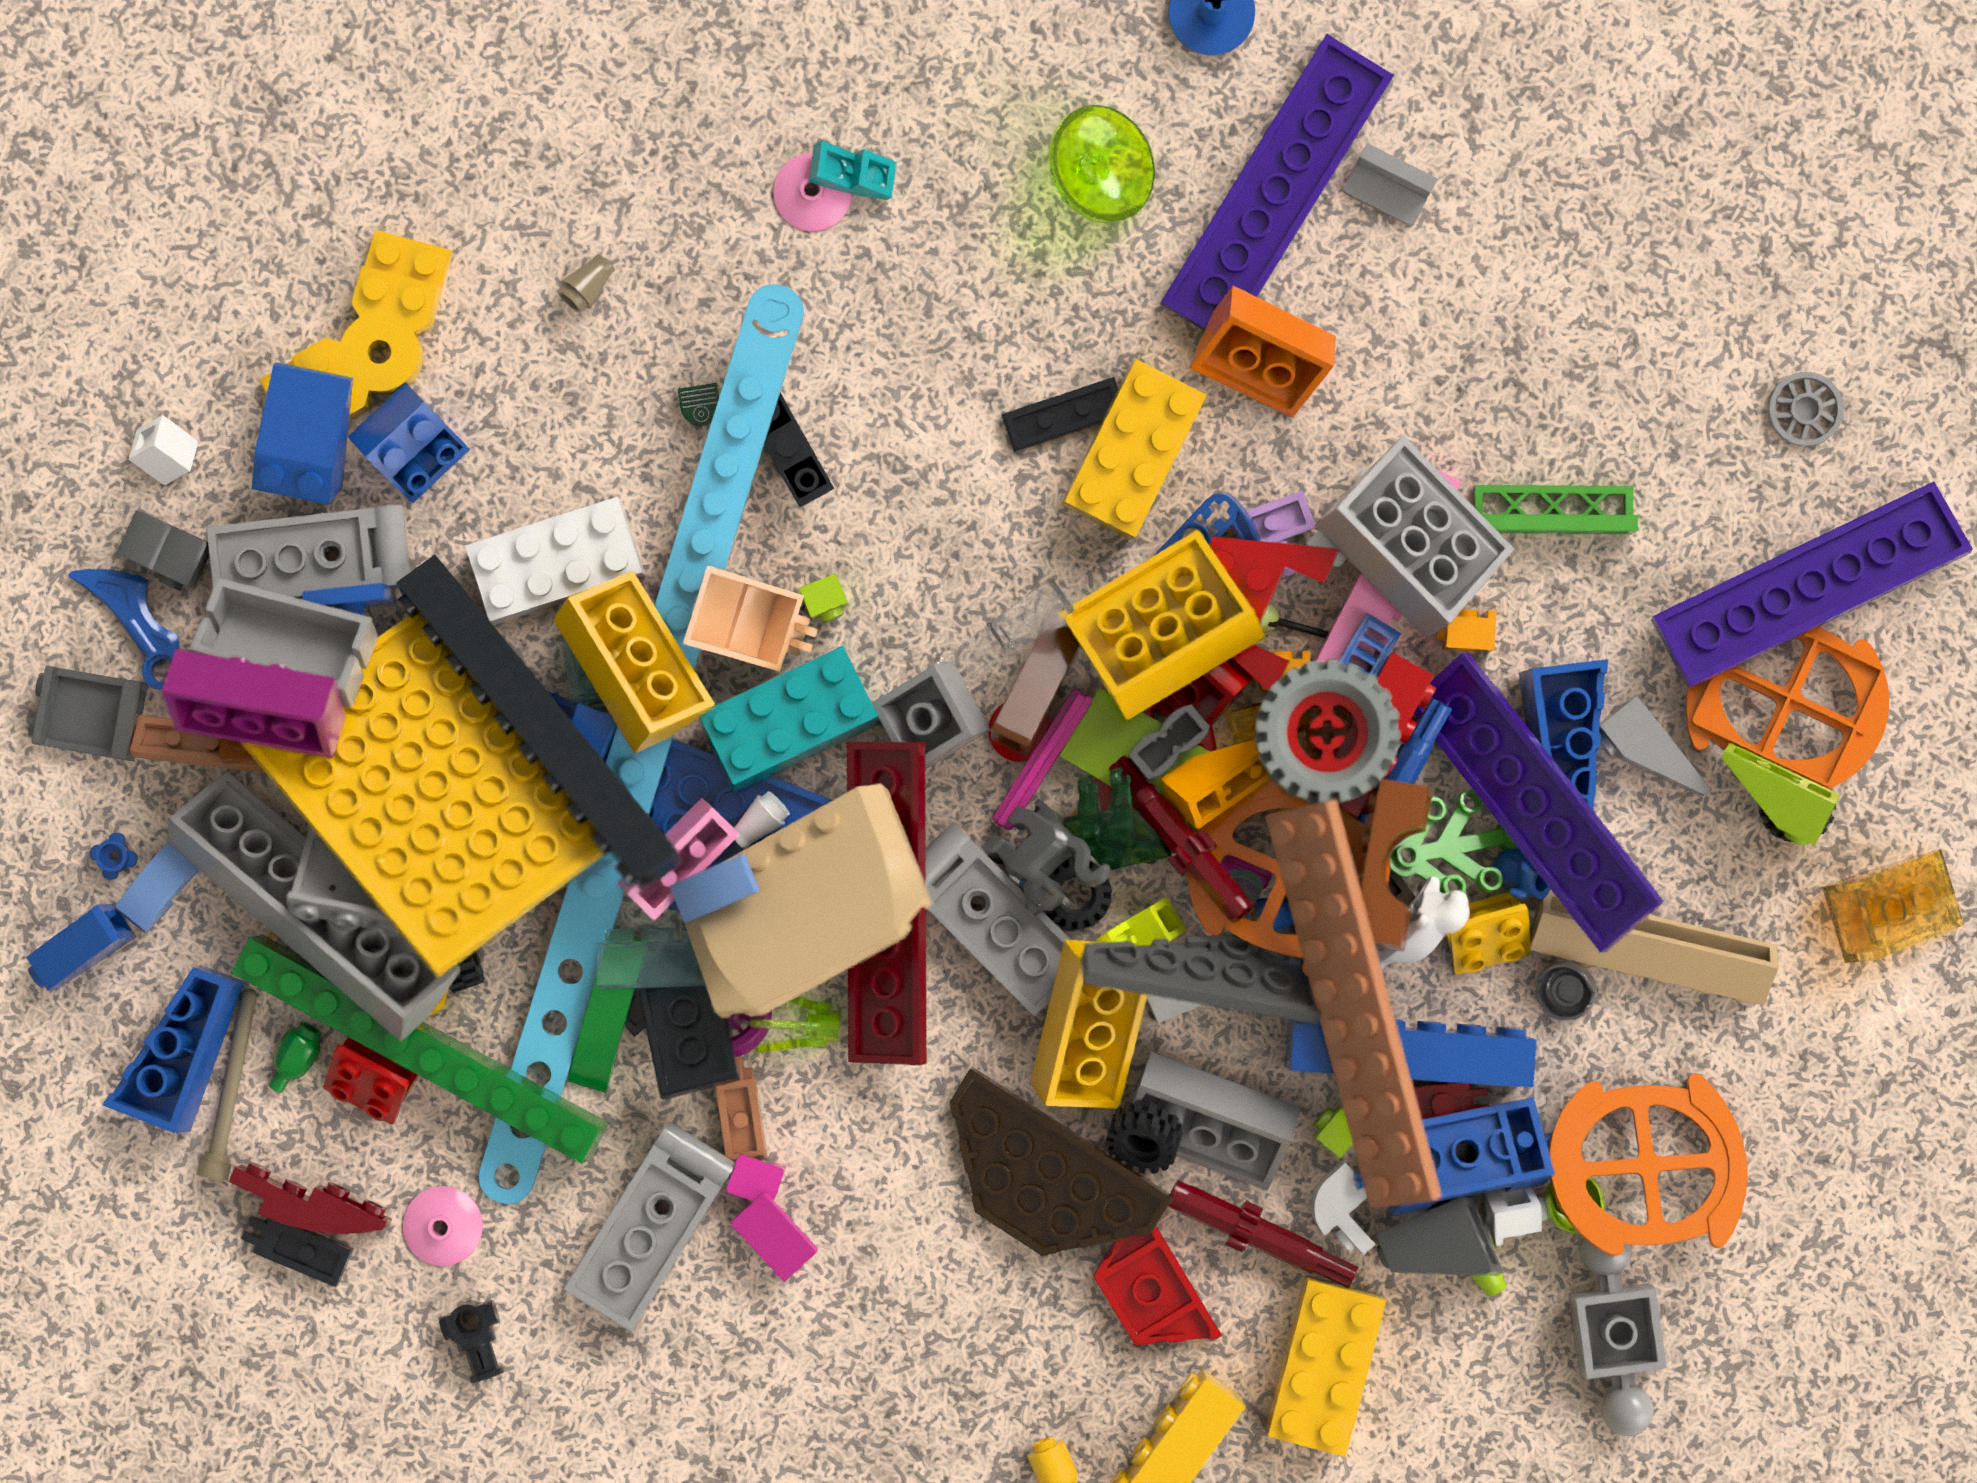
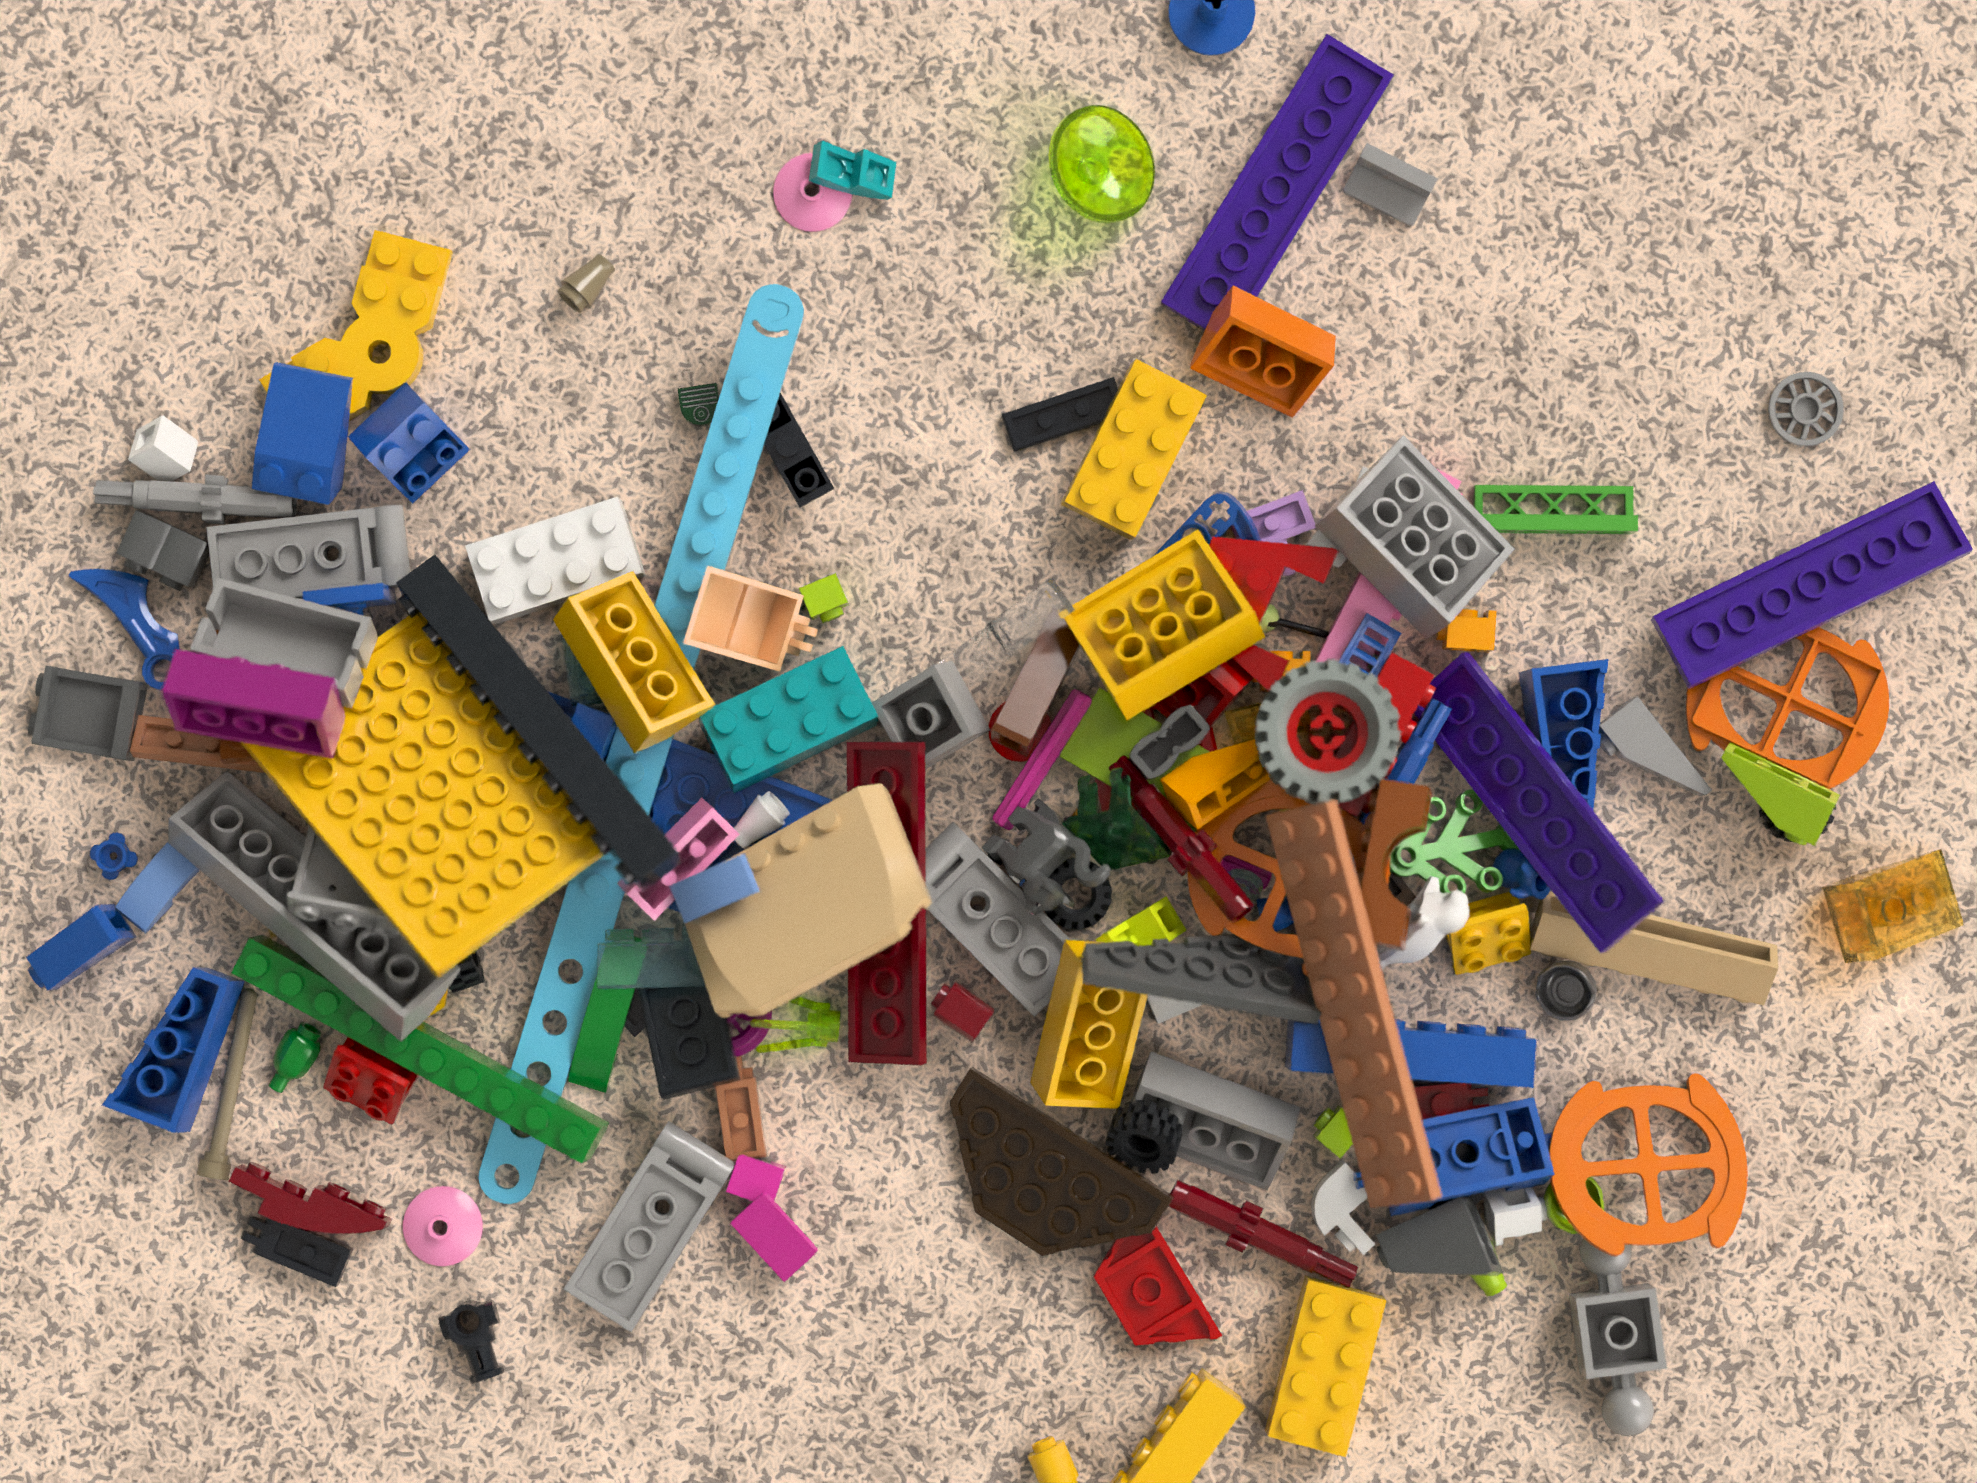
(210, 499): none -> light grey piece
(961, 1010): none -> dark red brick

